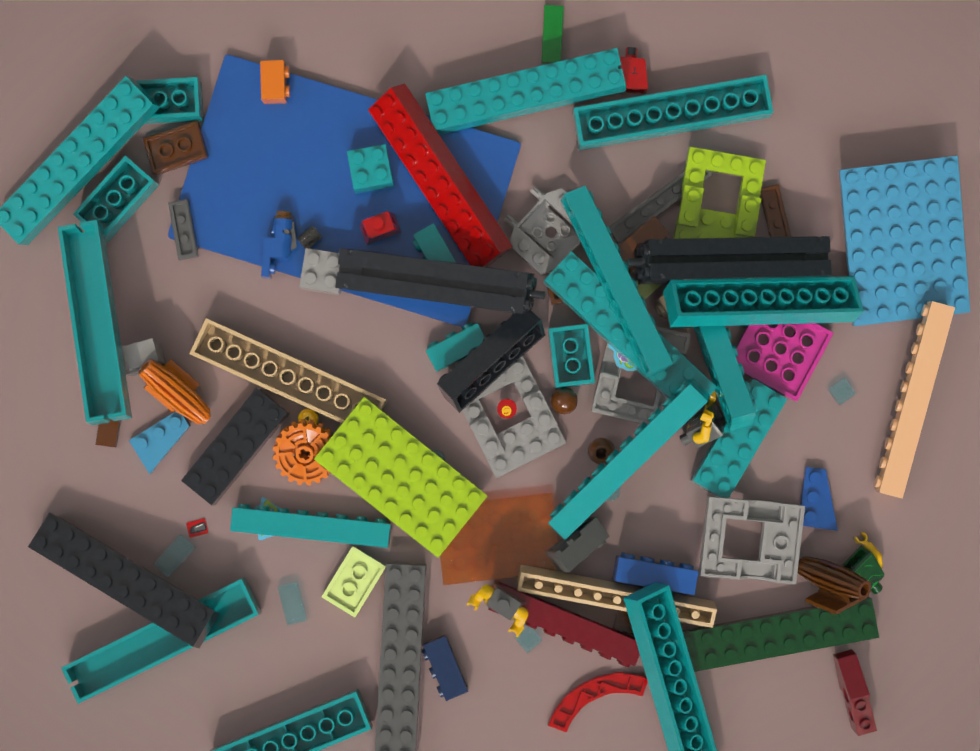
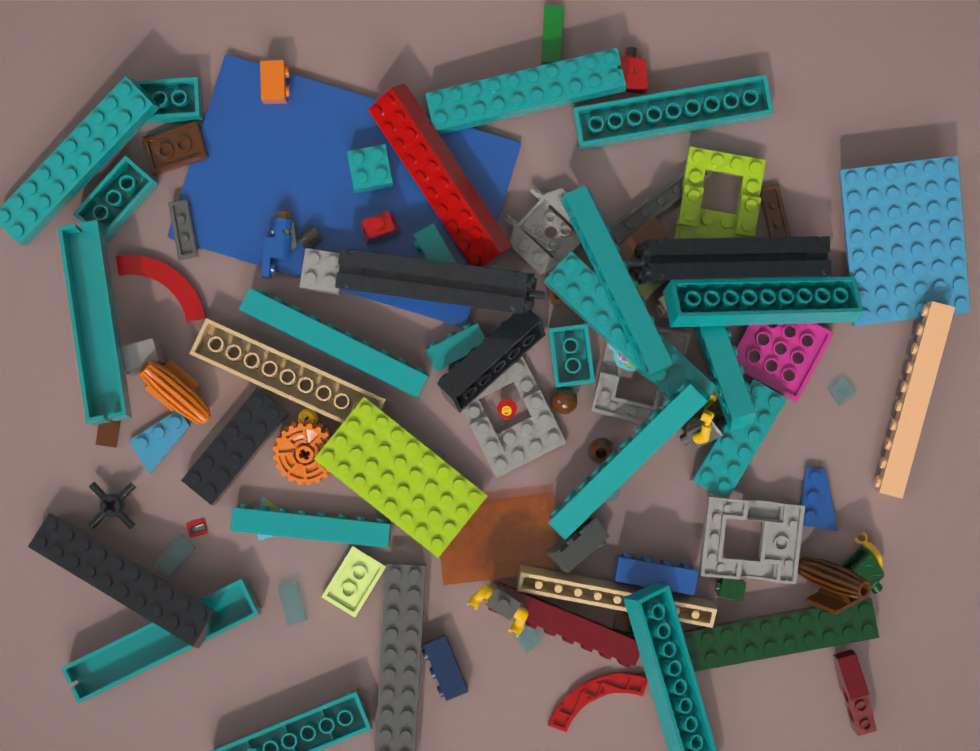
(119, 505): none -> black bar
(168, 277): none -> red tile
(330, 341): none -> teal brick
(730, 588): none -> dark green brick

